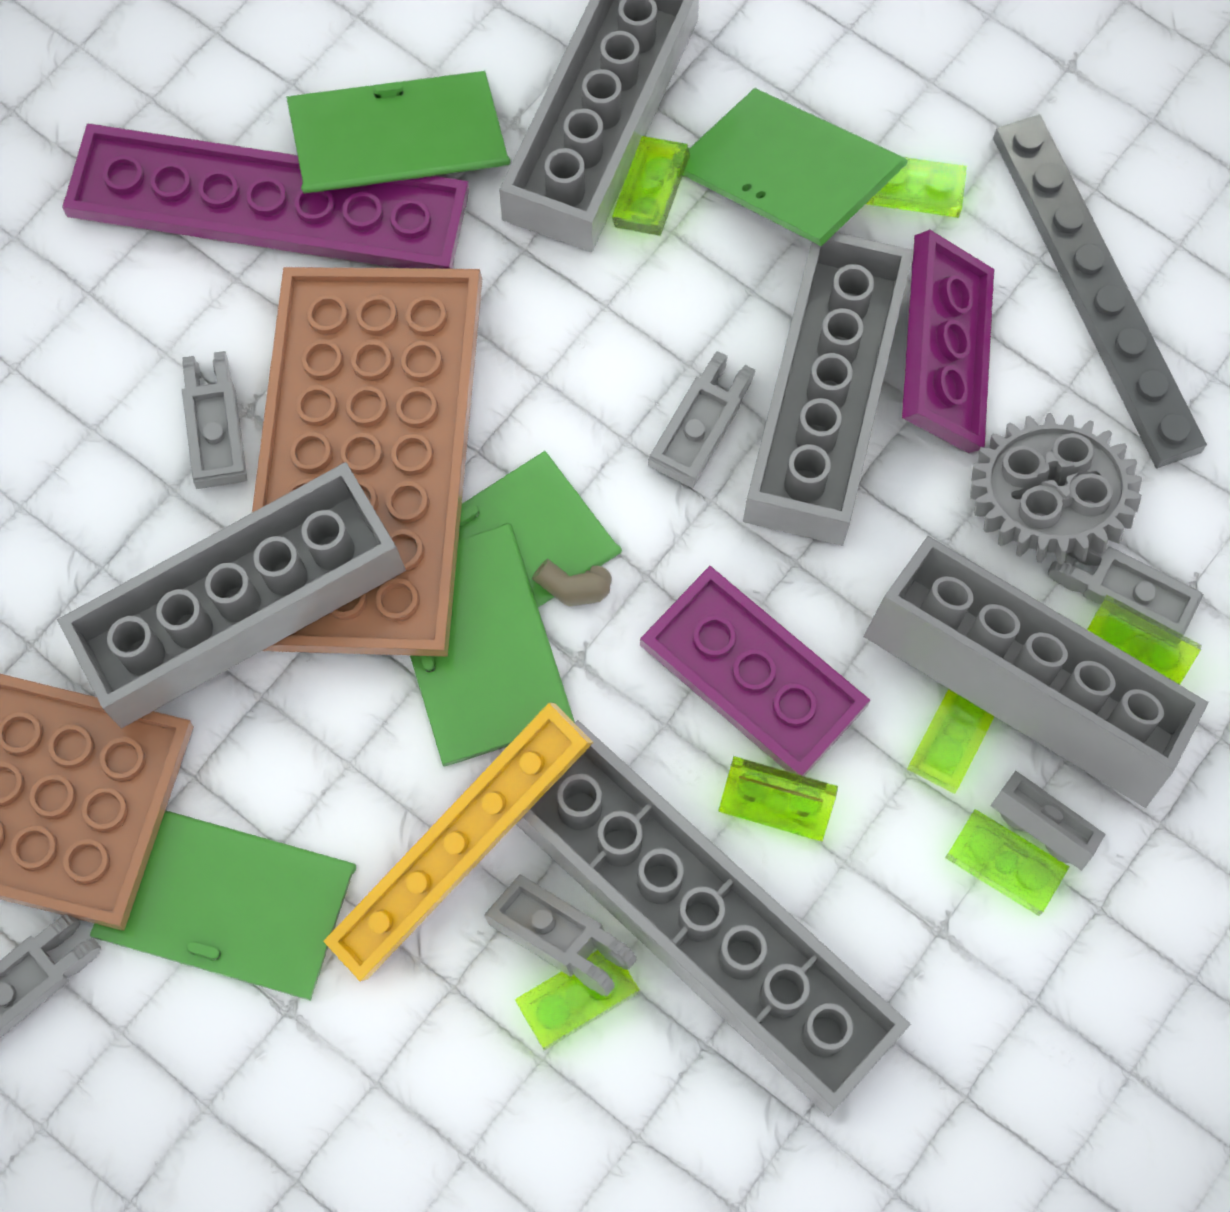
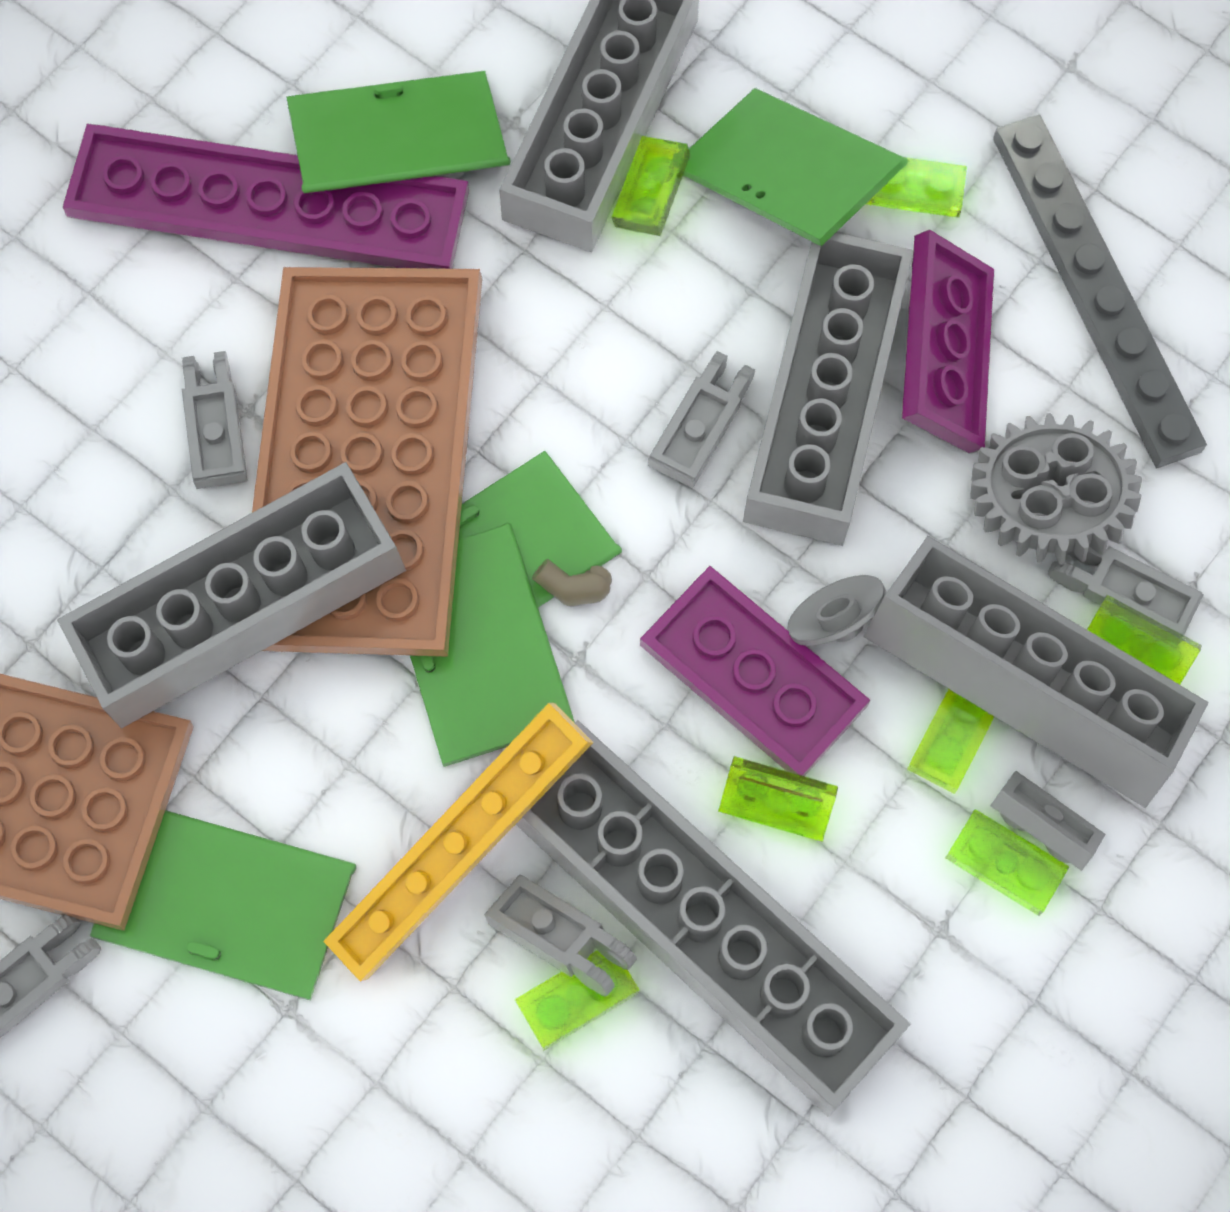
(836, 611): none -> light grey dish

